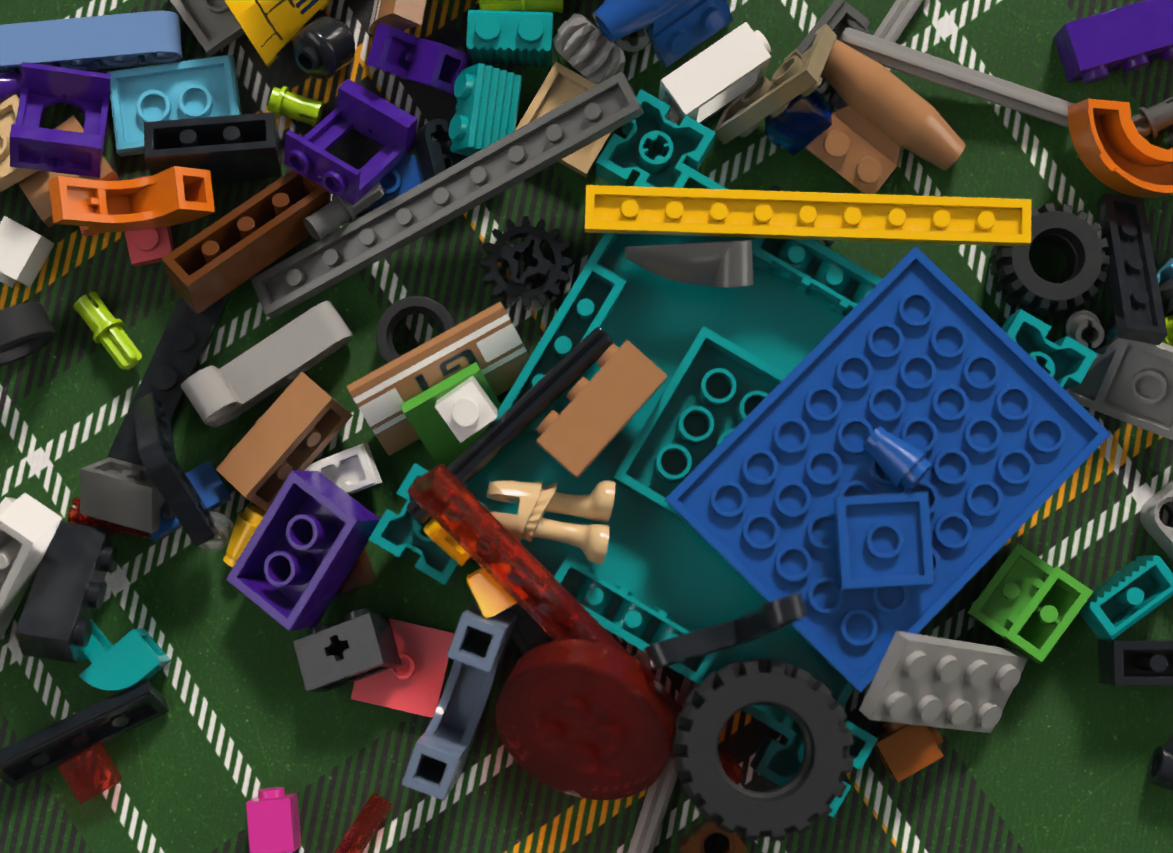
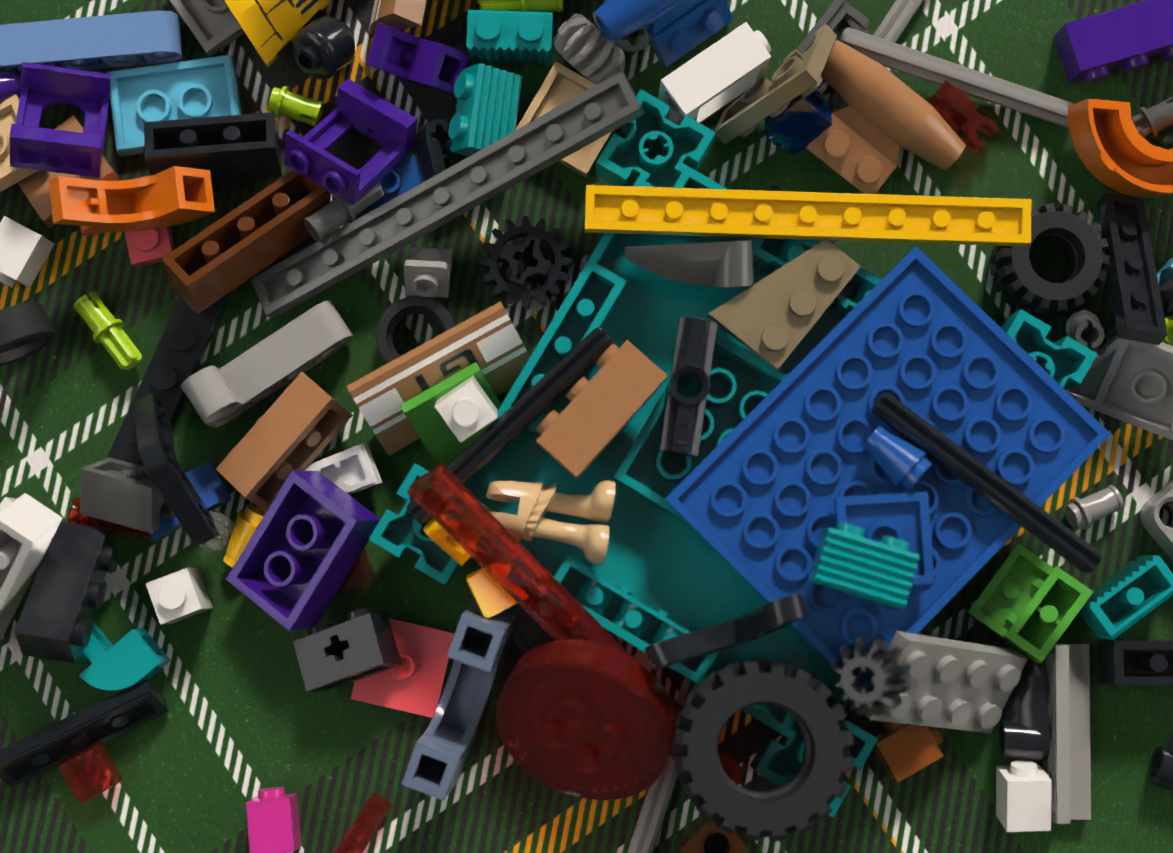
(179, 595): none -> white brick
(428, 272): none -> light grey bracket
(691, 358): none -> black piece
(787, 303): none -> dark tan wing
(865, 567): none -> teal brick
(885, 684): none -> black gear
(962, 113): none -> clear red plate
(987, 483): none -> black axle
(1023, 797): none -> white brick
(1025, 717): none -> black piece
(1069, 732): none -> light grey fence
(1093, 507): none -> light grey pin

